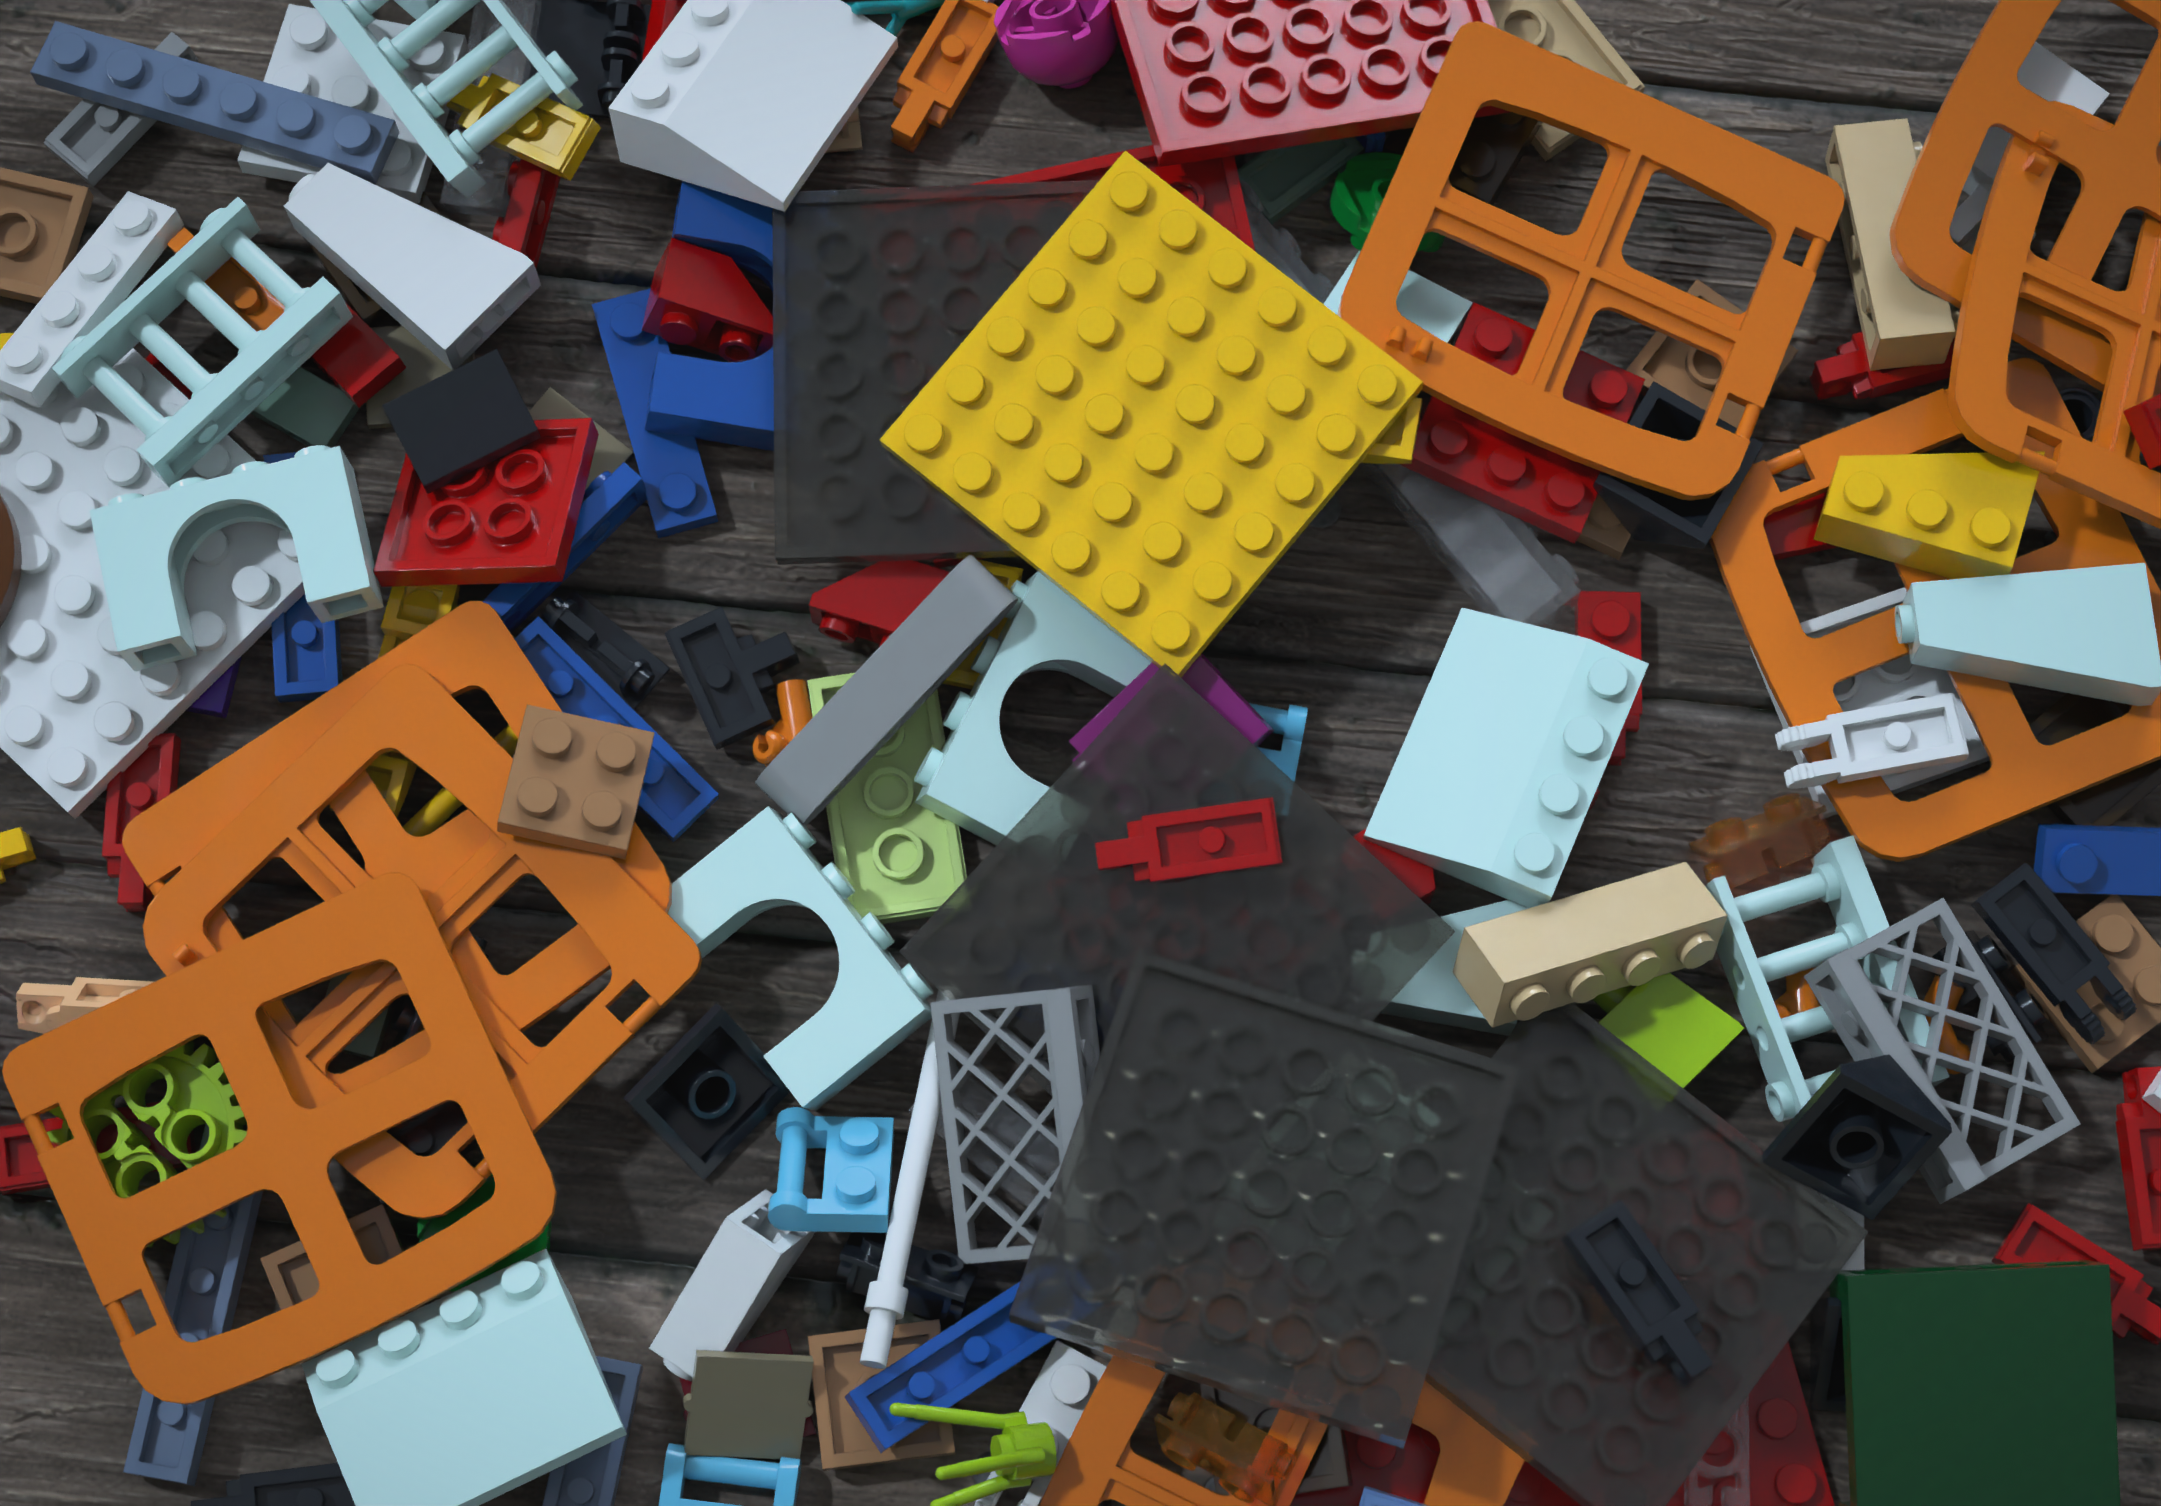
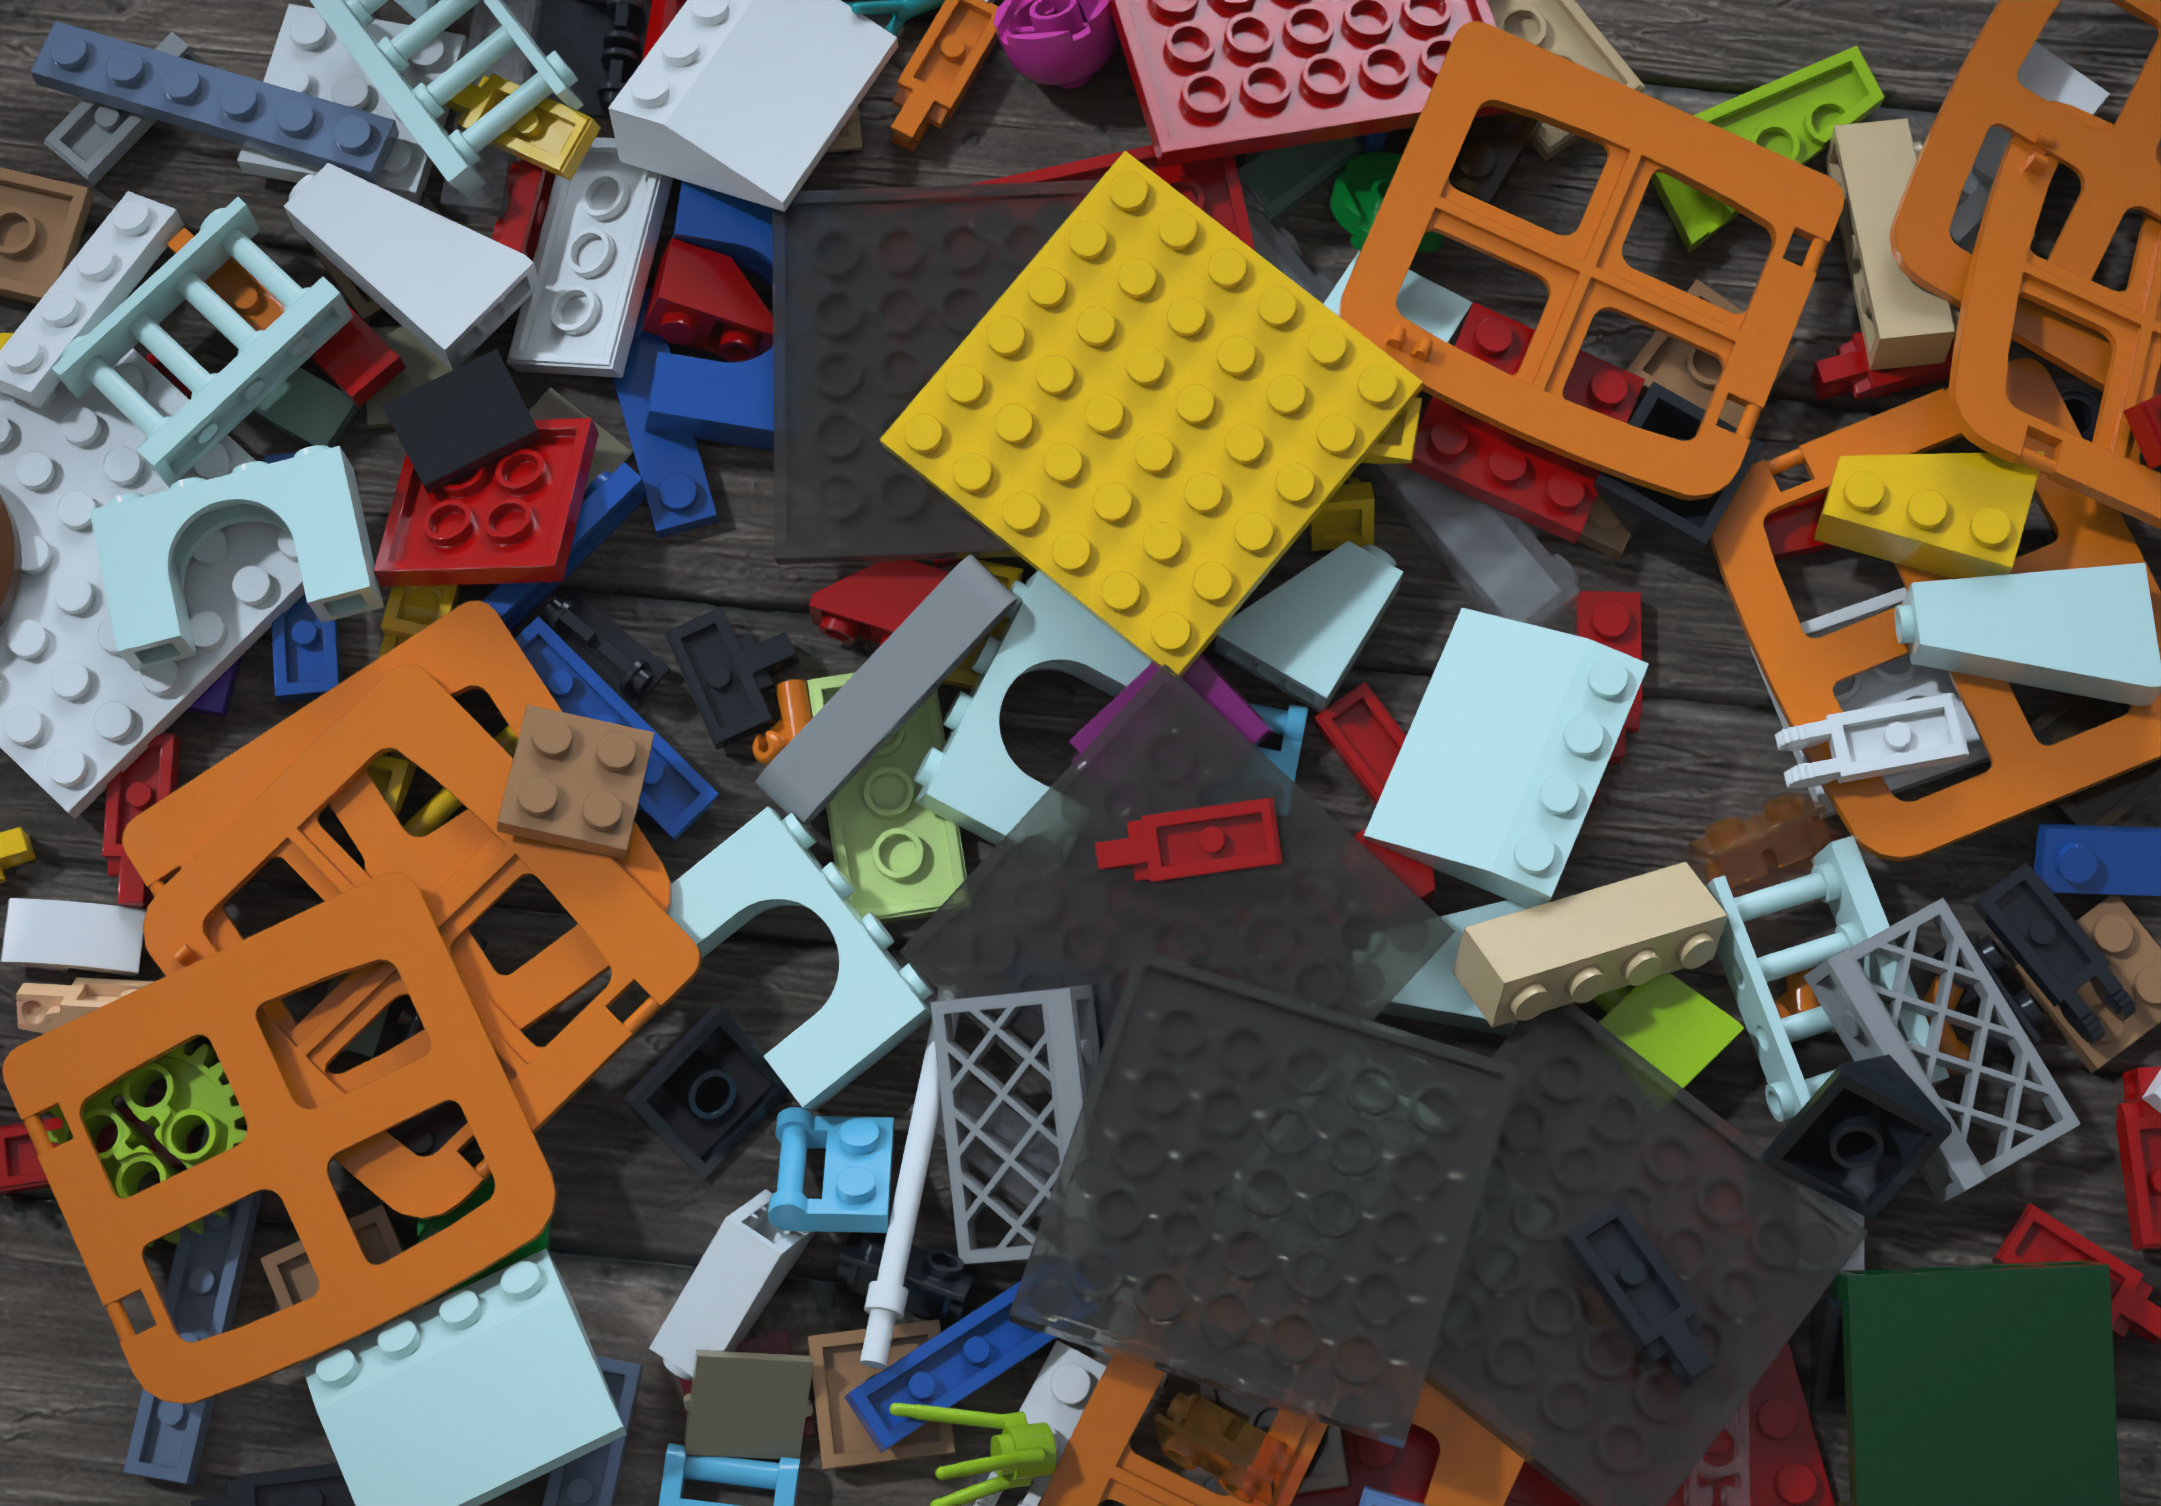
(73, 936): none -> white slope
(591, 267): none -> white tile
(1314, 624): none -> light aqua slope
(1345, 518): none -> yellow tile
(1362, 738): none -> red tile
(1785, 116): none -> lime wing

